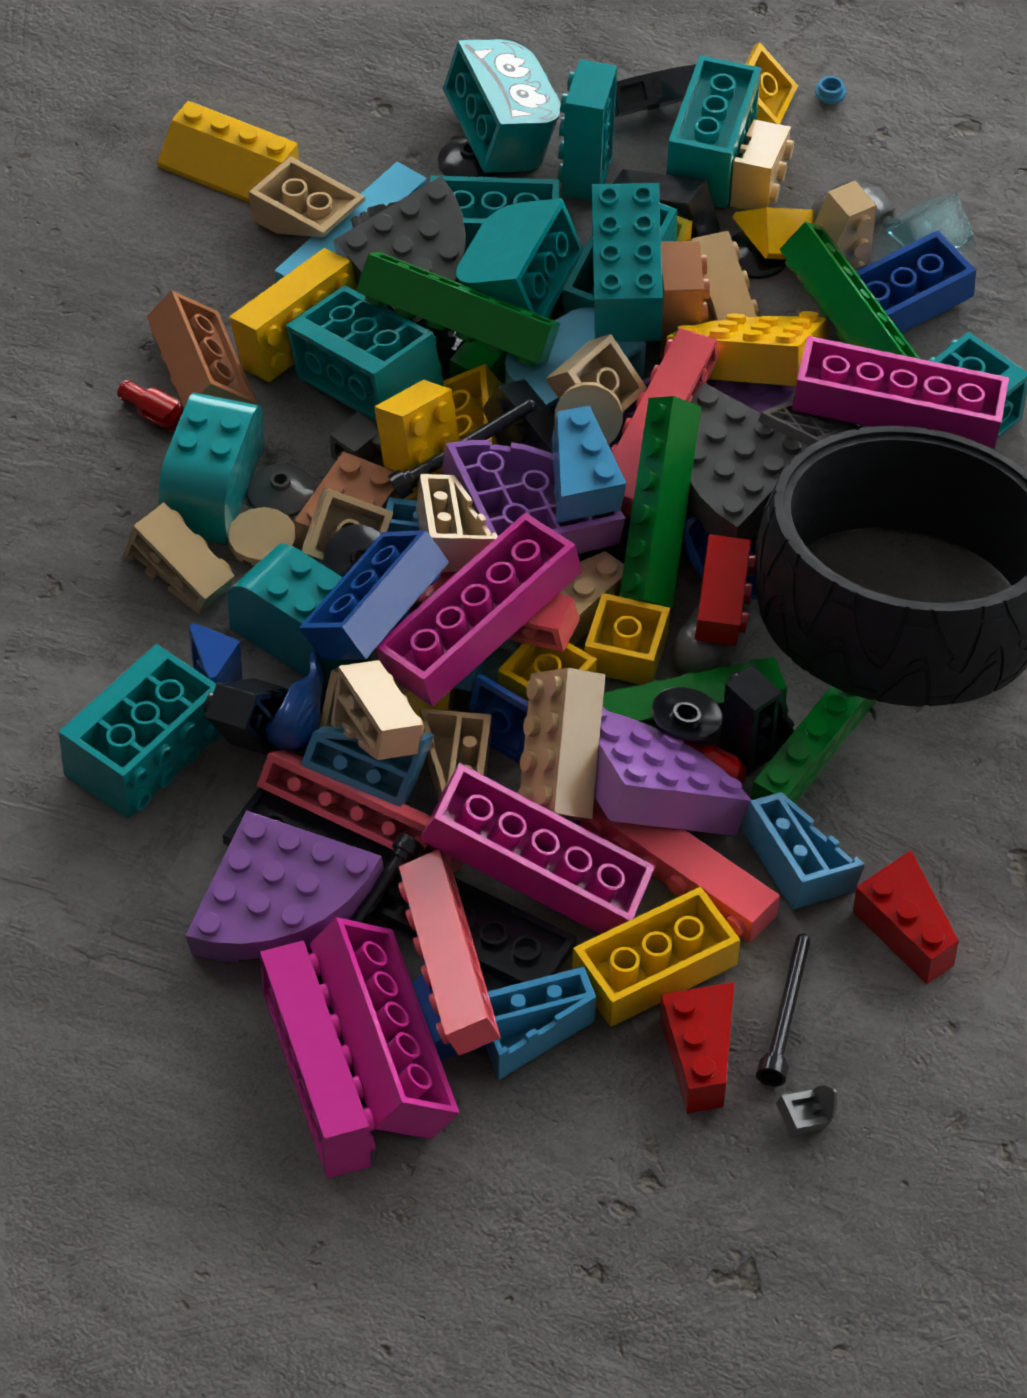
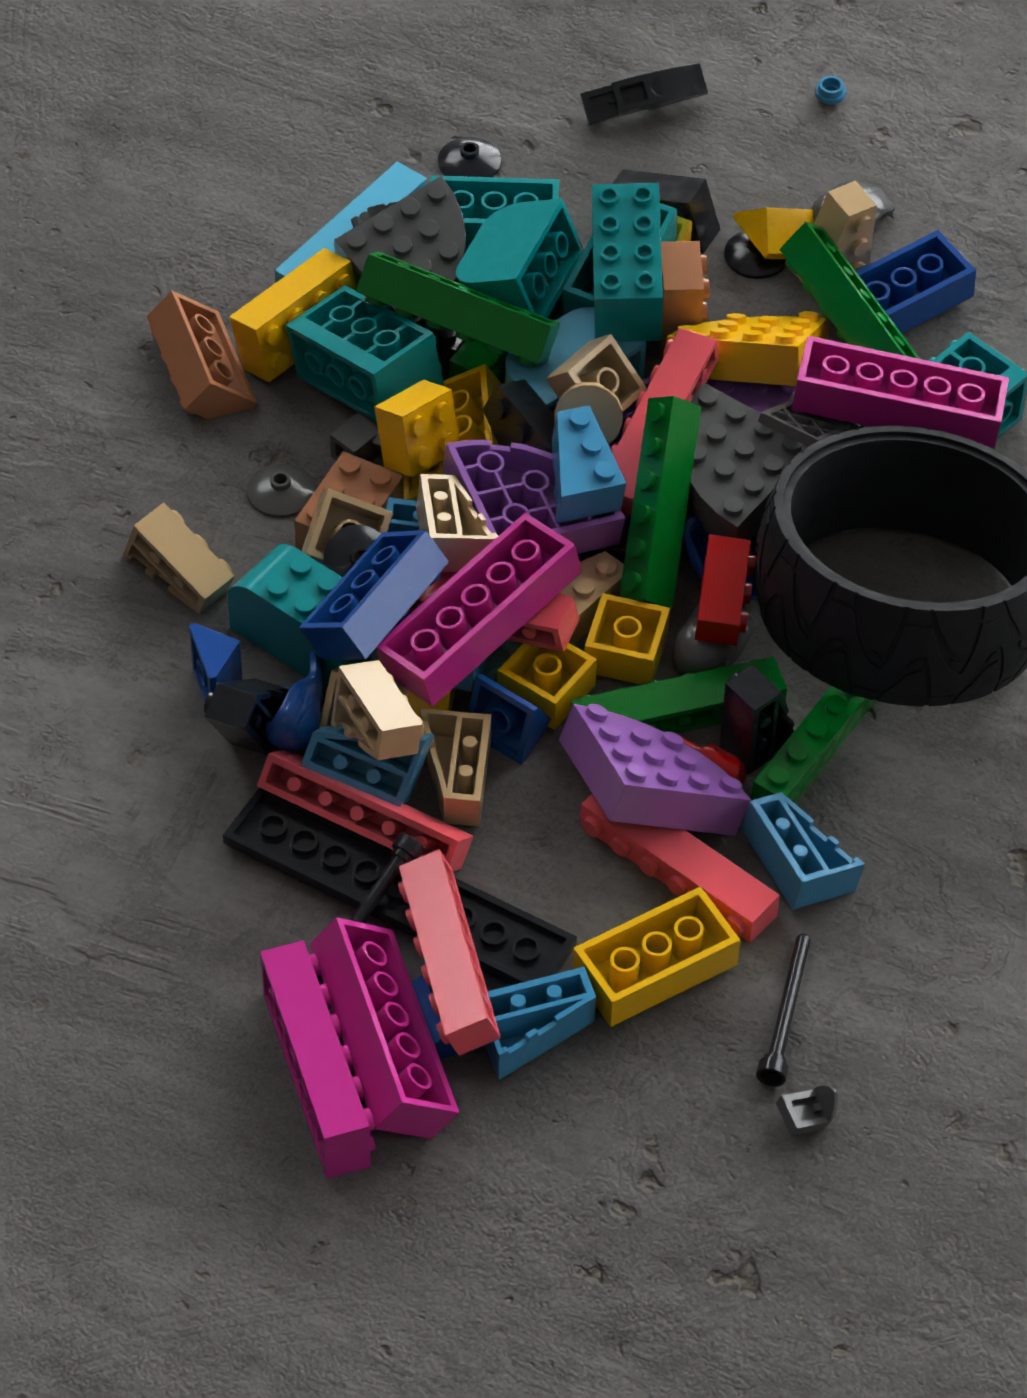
(139, 732): teal brick -> none
(152, 404): red arm -> none
(211, 463): teal brick -> none
(222, 151): yellow slope -> none
(259, 532): tan tile -> none
(278, 890): medium lavender brick -> none
(301, 201): tan slope -> none
(406, 480): black piece -> none
(502, 103): teal brick -> none
(537, 851): dark pink brick -> none
(562, 741): tan brick -> none
(587, 128): teal brick -> none
(686, 713): black dish -> none
(698, 1042): red wedge -> none
(714, 124): teal brick -> none
(726, 279): tan wedge -> none
(760, 165): tan wedge -> none
(775, 86): yellow slope -> none
(908, 917): red wedge -> none
(934, 214): clear light blue slope -> none

